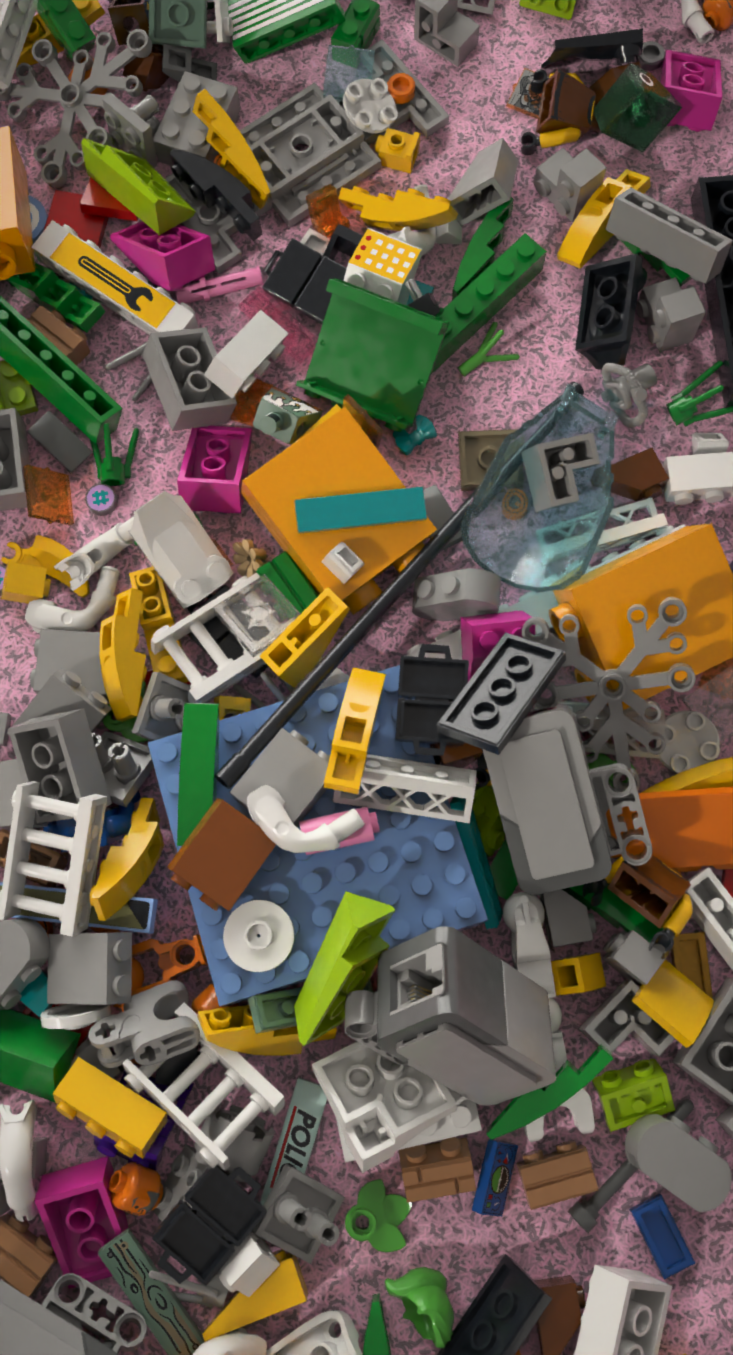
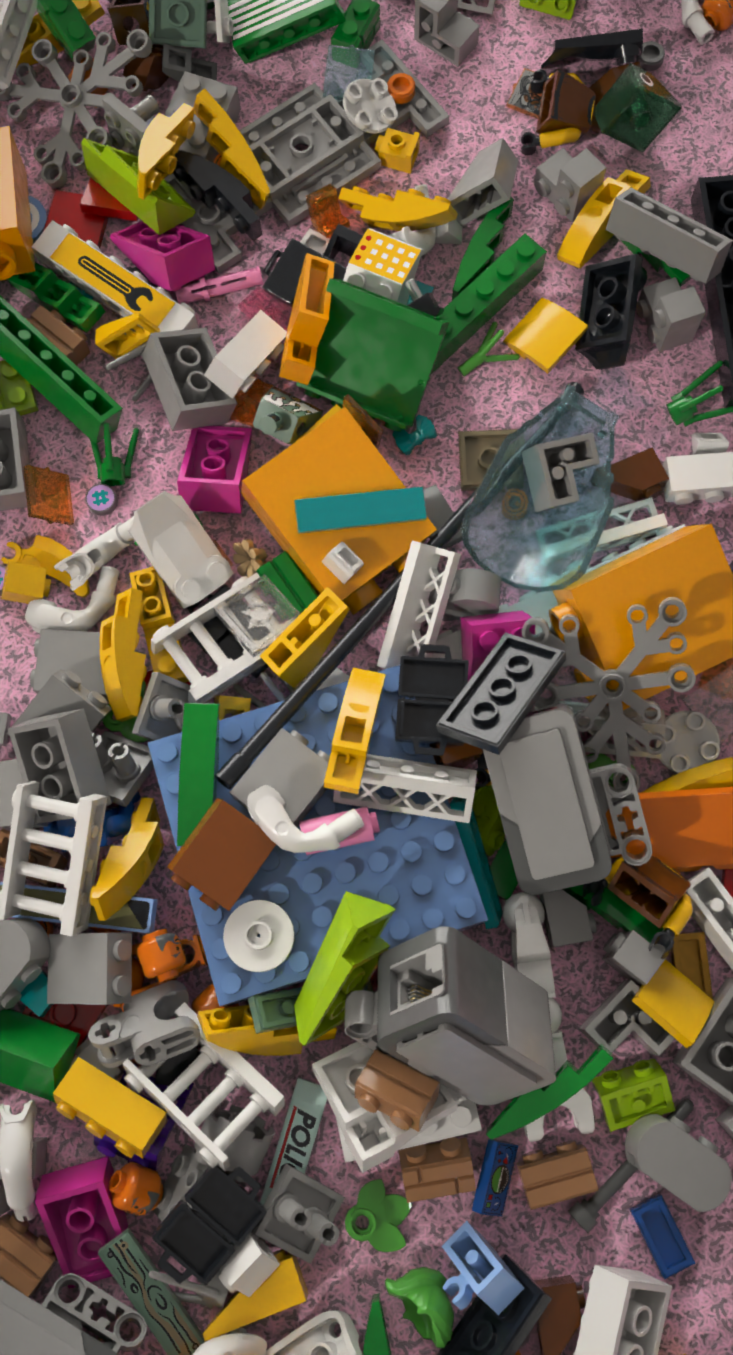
(59, 441): dark grey slope -> none
(73, 1016): white piece -> none
(113, 341): none -> yellow slope
(159, 148): none -> yellow slope
(161, 955): none -> orange head
(307, 319): none -> light orange slope
(396, 1091): none -> medium nougat brick
(412, 603): none -> white fence
(480, 1271): none -> light blue brick
(546, 334): none -> yellow slope
(578, 974): yellow brick -> none
(631, 384): light grey piece -> none
(696, 86): dark pink slope -> none

